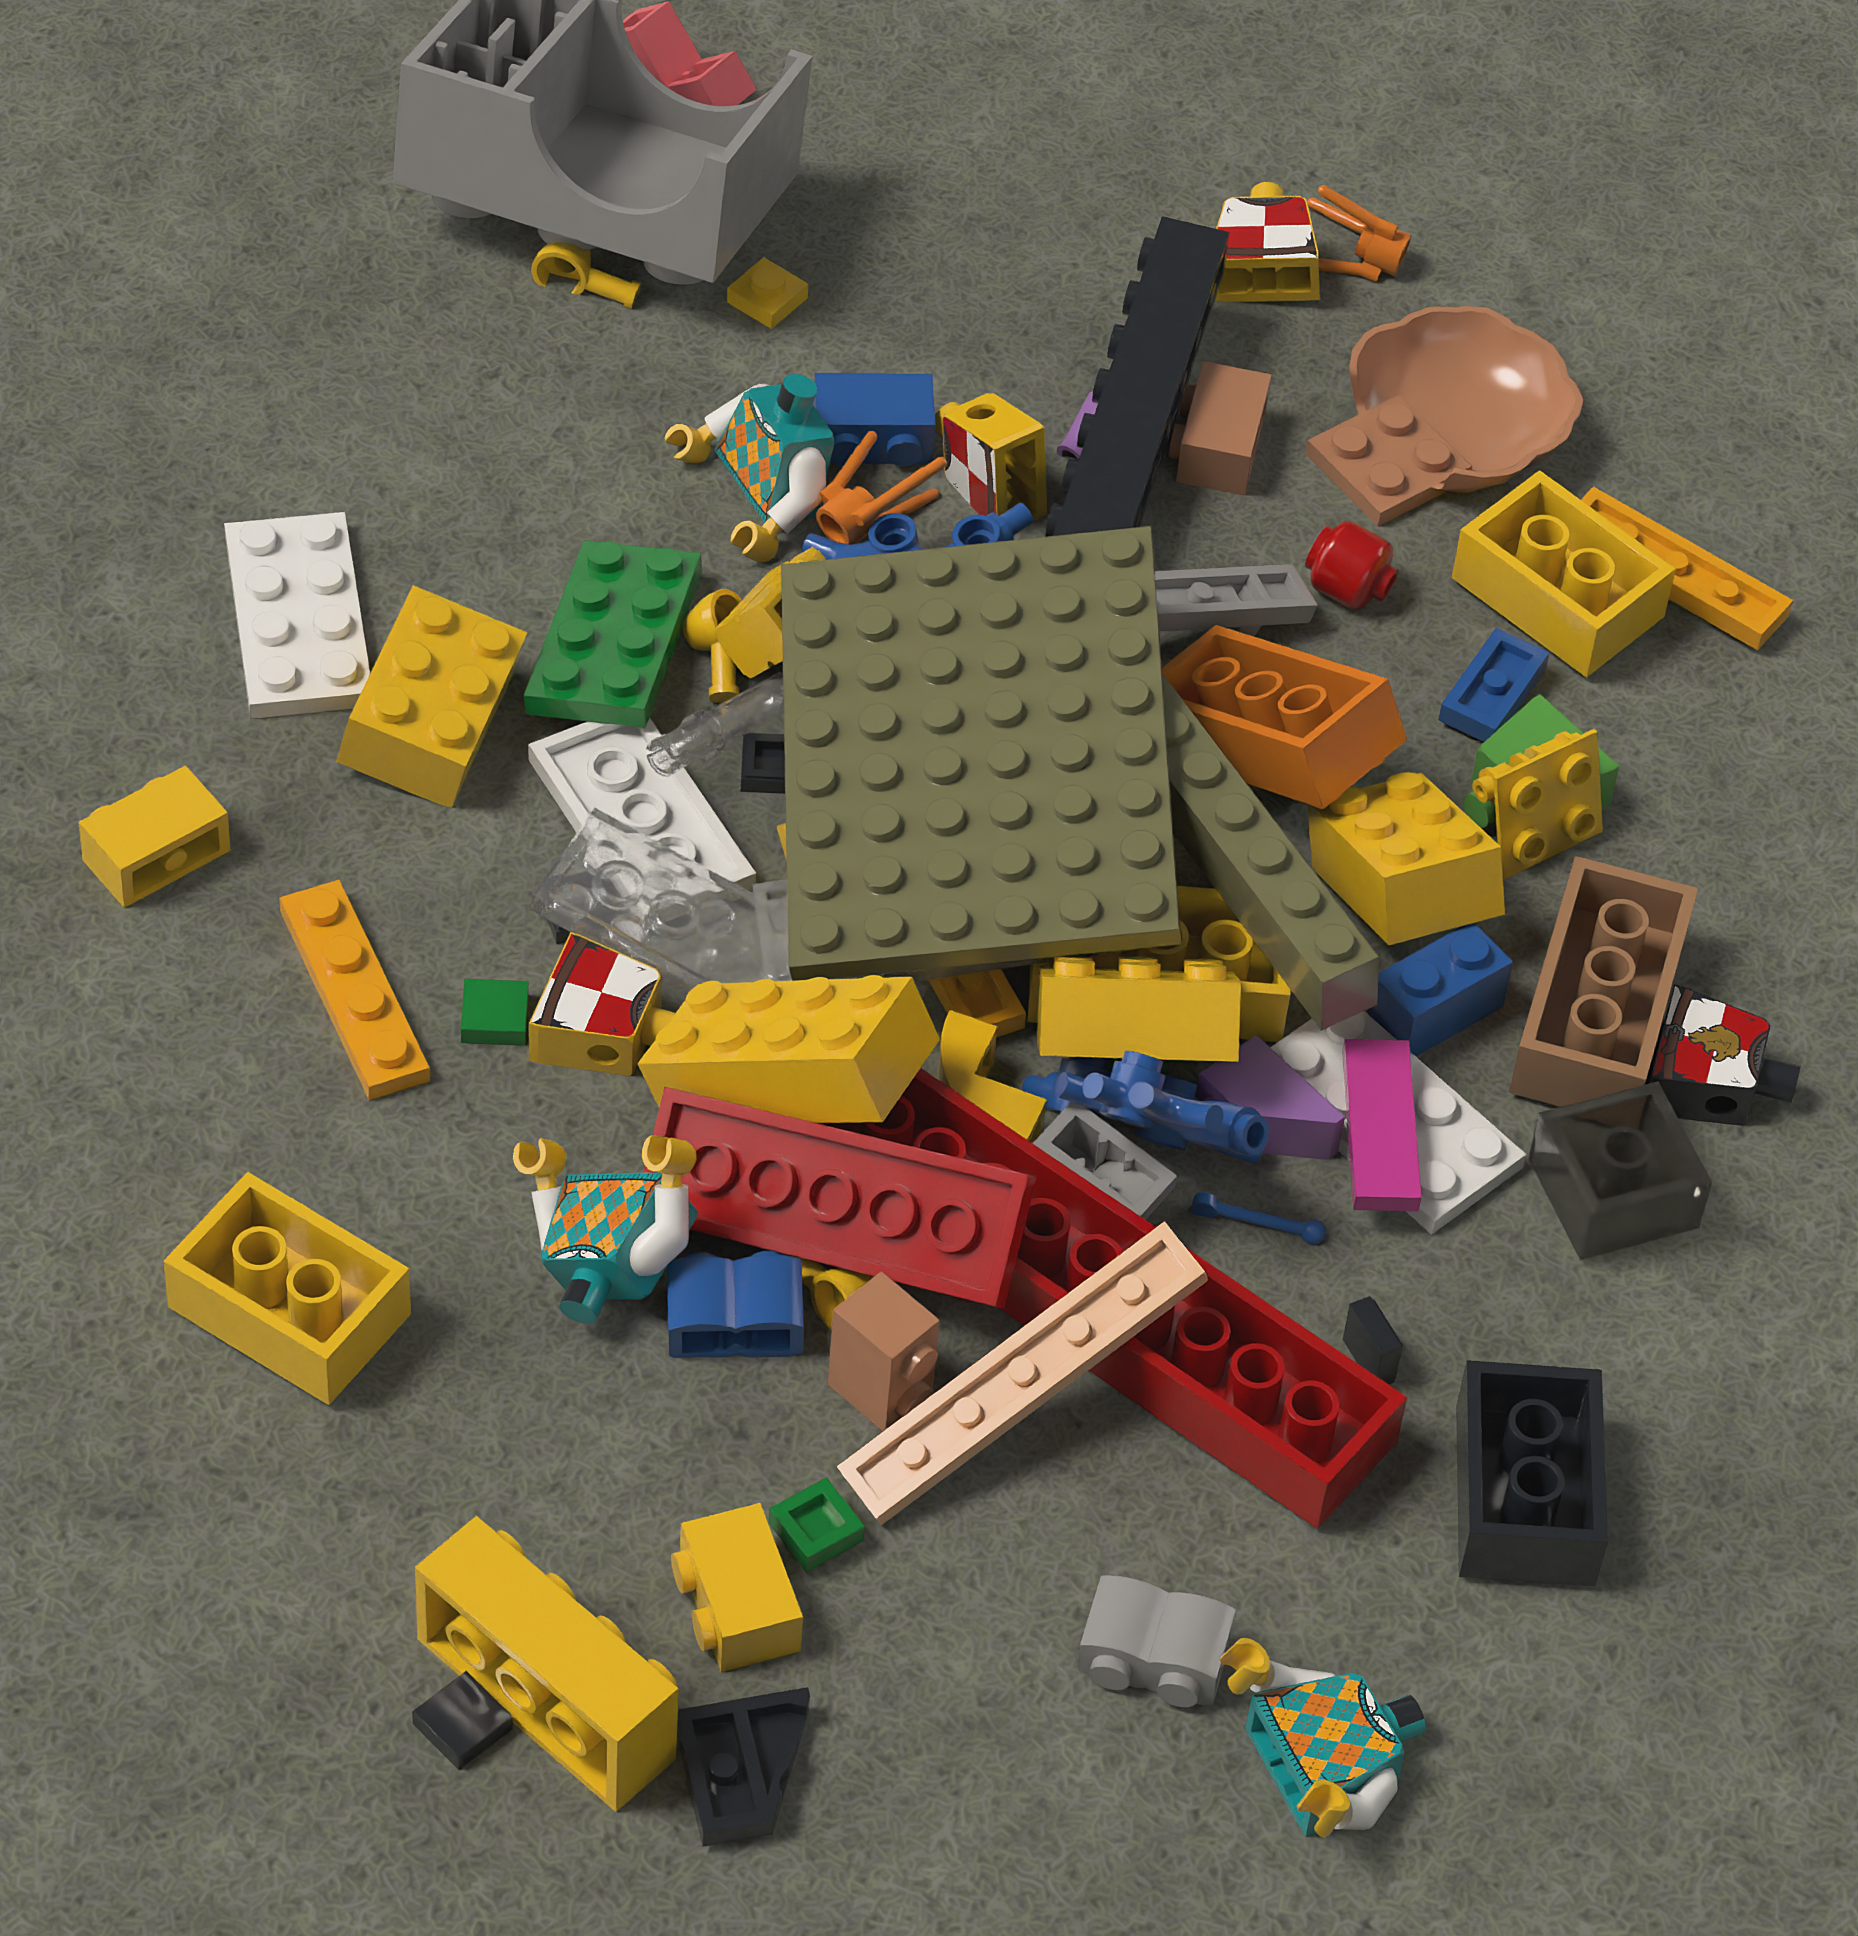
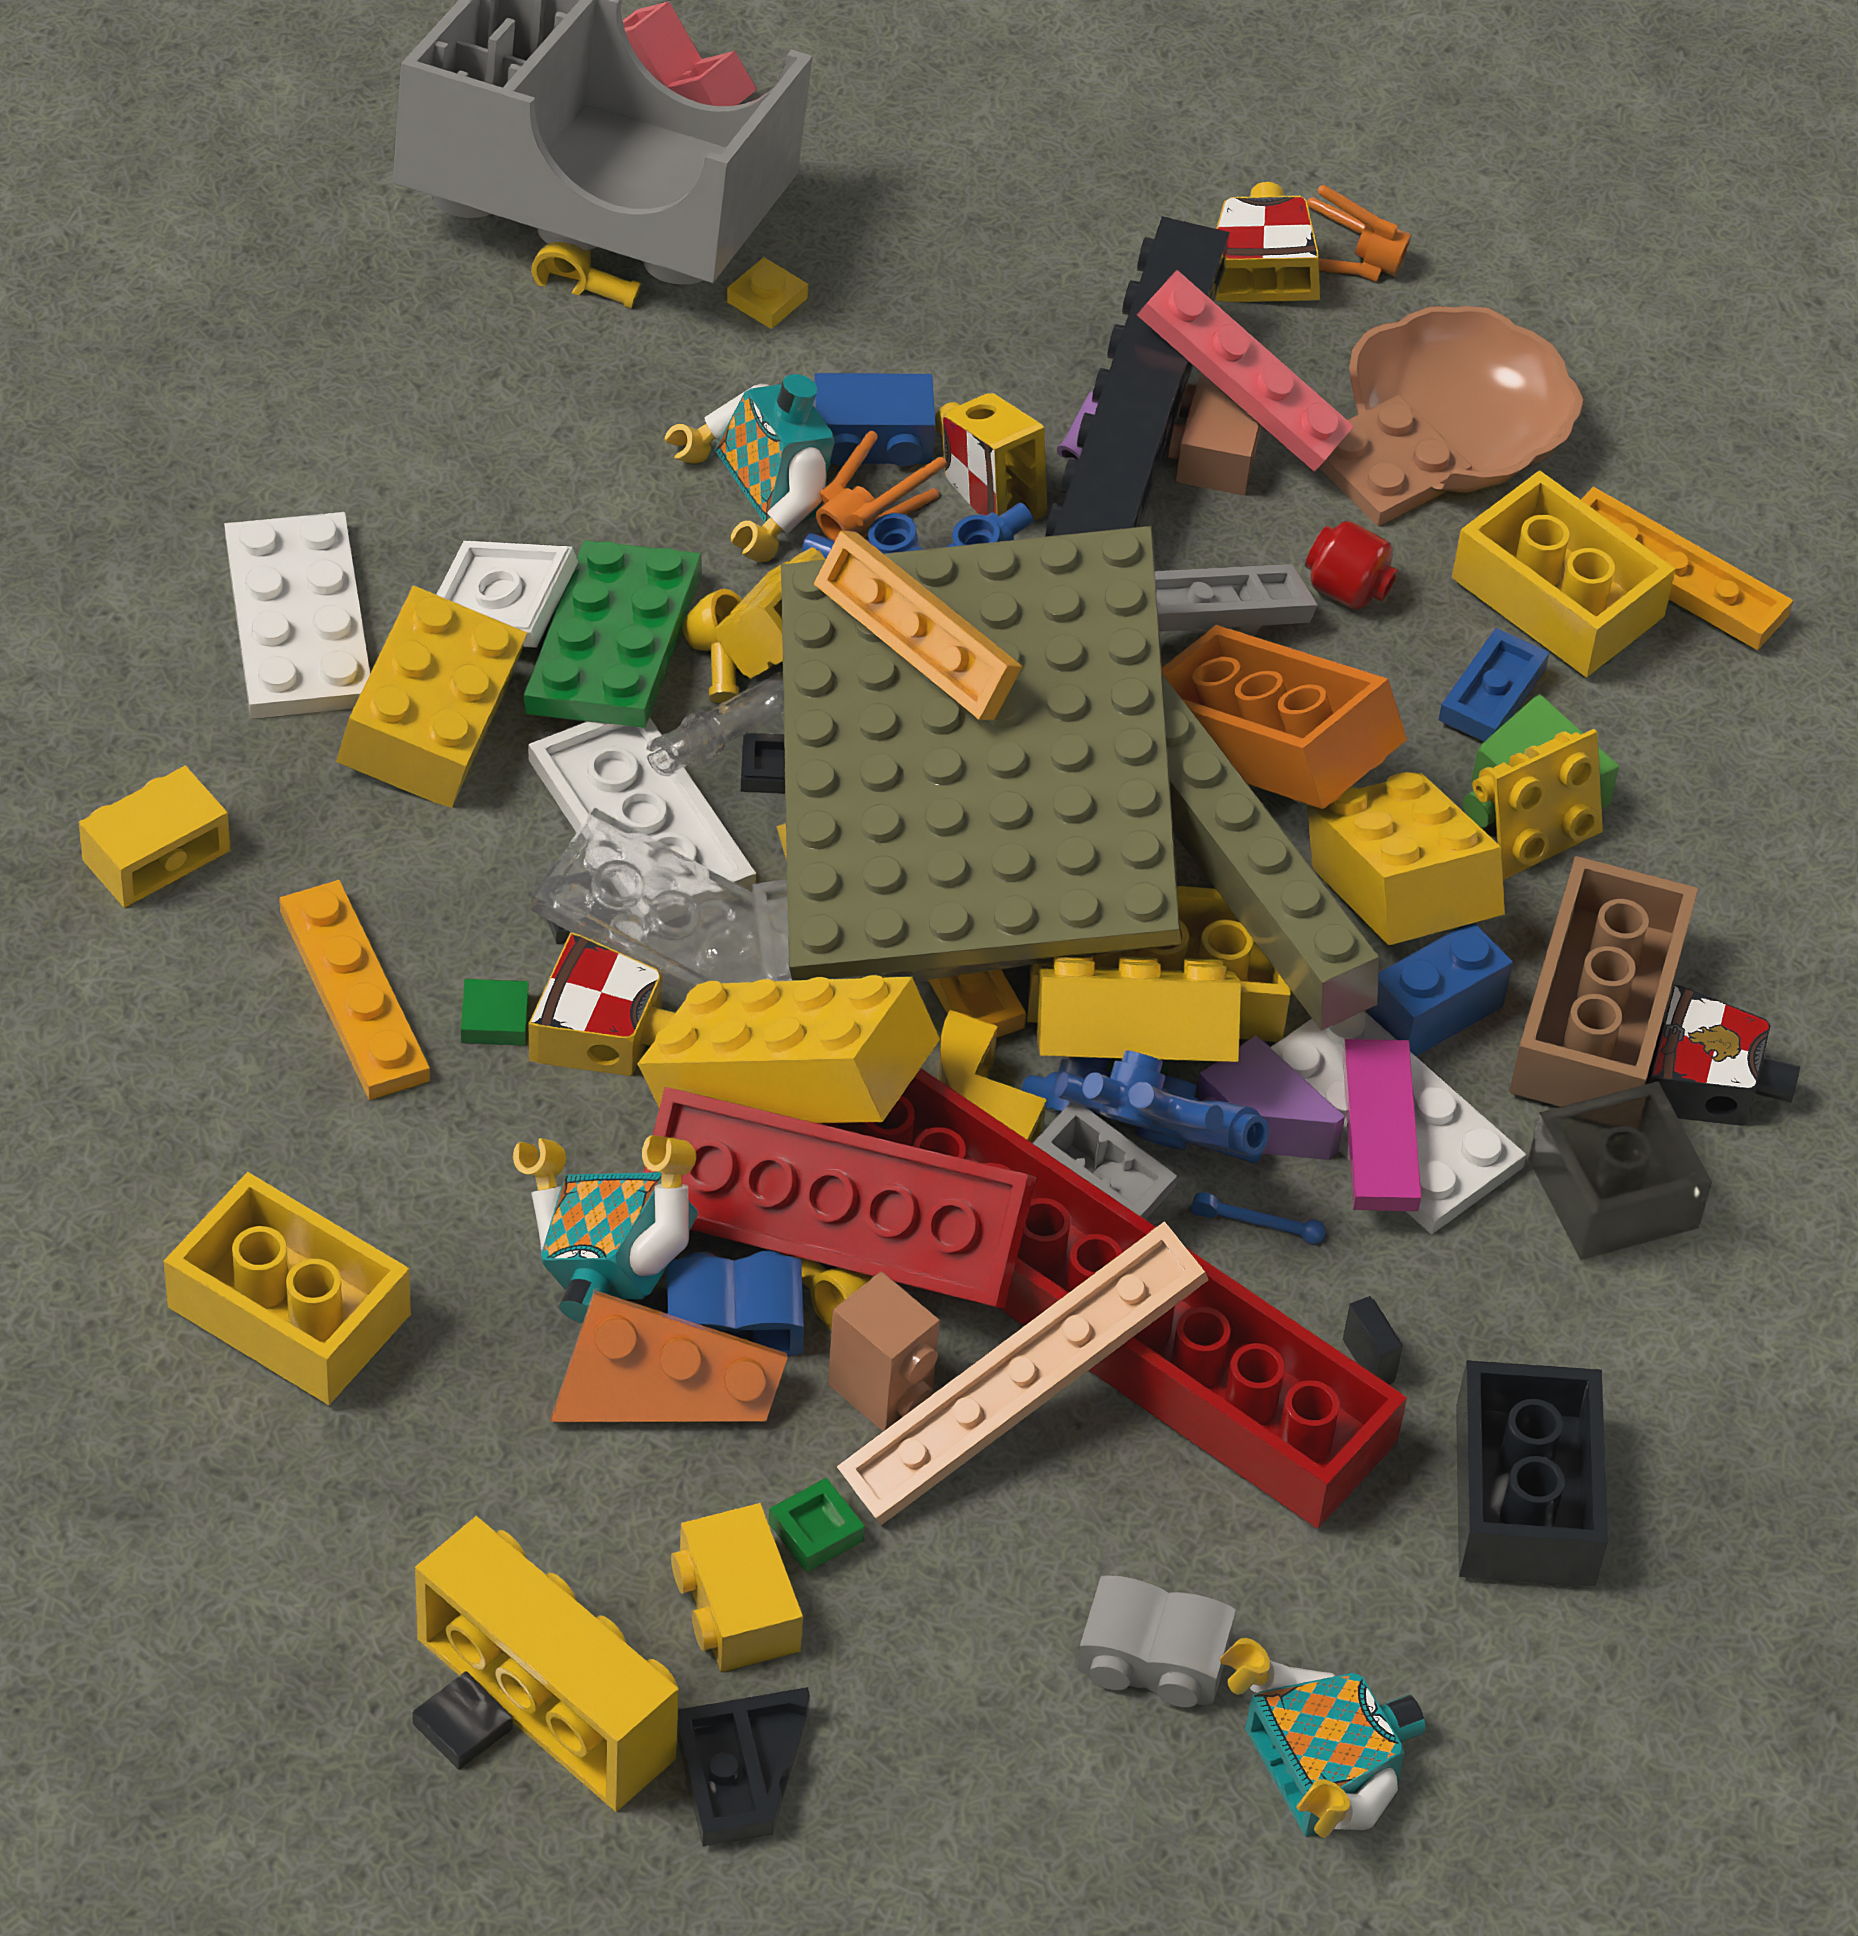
(511, 582): none -> white plate
(663, 1369): none -> orange wing
(918, 625): none -> light orange plate
(1245, 370): none -> coral plate

